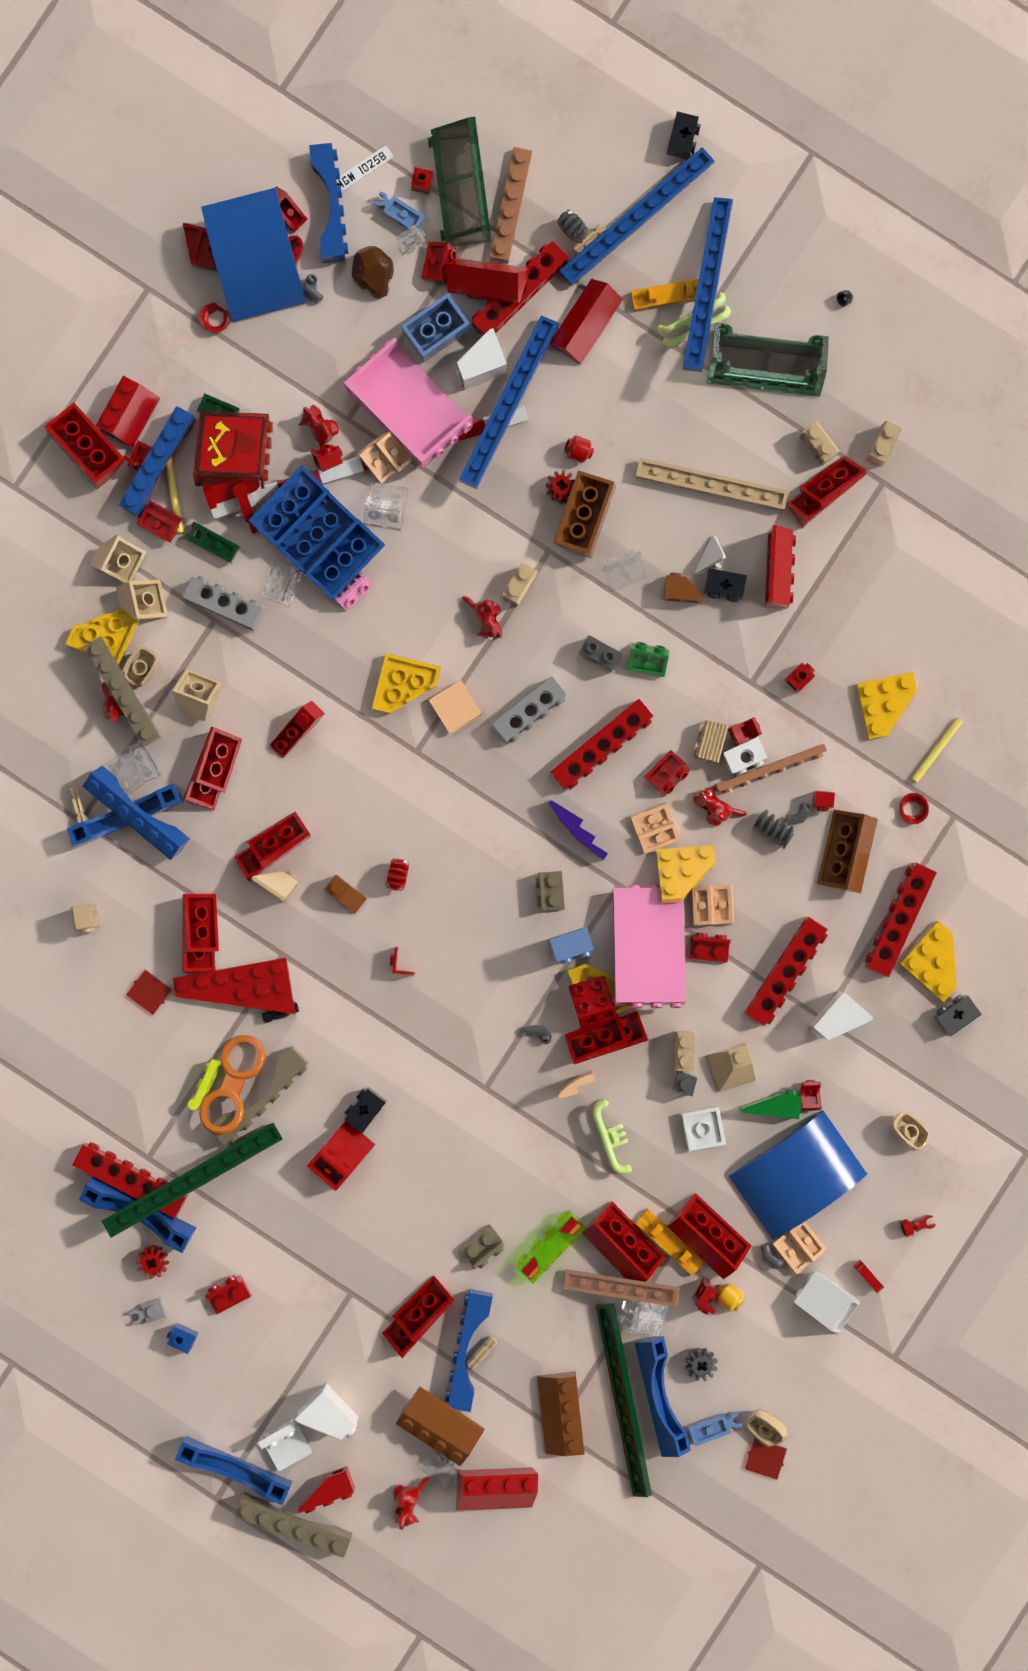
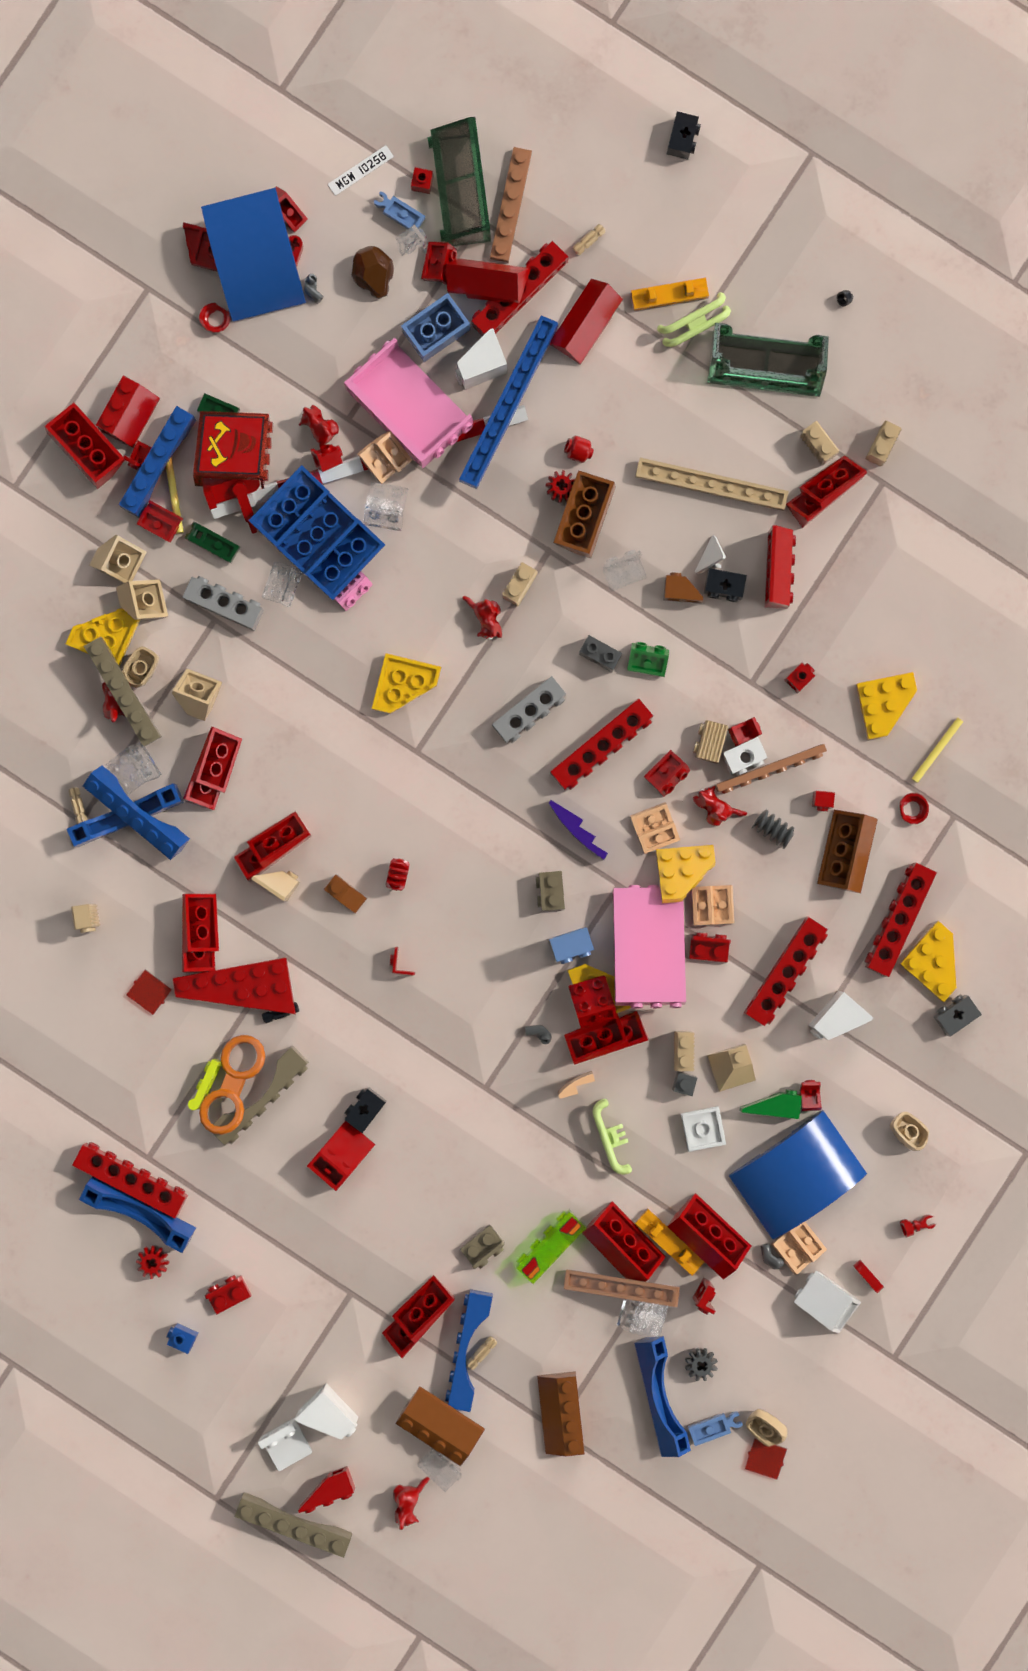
(150, 1310): light grey plate -> none
(191, 1180): dark green plate -> none
(258, 1479): blue arch -> none
(297, 728): red slope -> none
(323, 164): blue arch -> none
(455, 707): light nougat slope -> none
(496, 1488): red slope -> none
(572, 226): dark grey gear -> none
(623, 1400): dark green plate -> none
(637, 216): blue plate -> none
(707, 284): blue plate -> none
(729, 1297): yellow head -> none
(801, 816): dark grey arm -> none

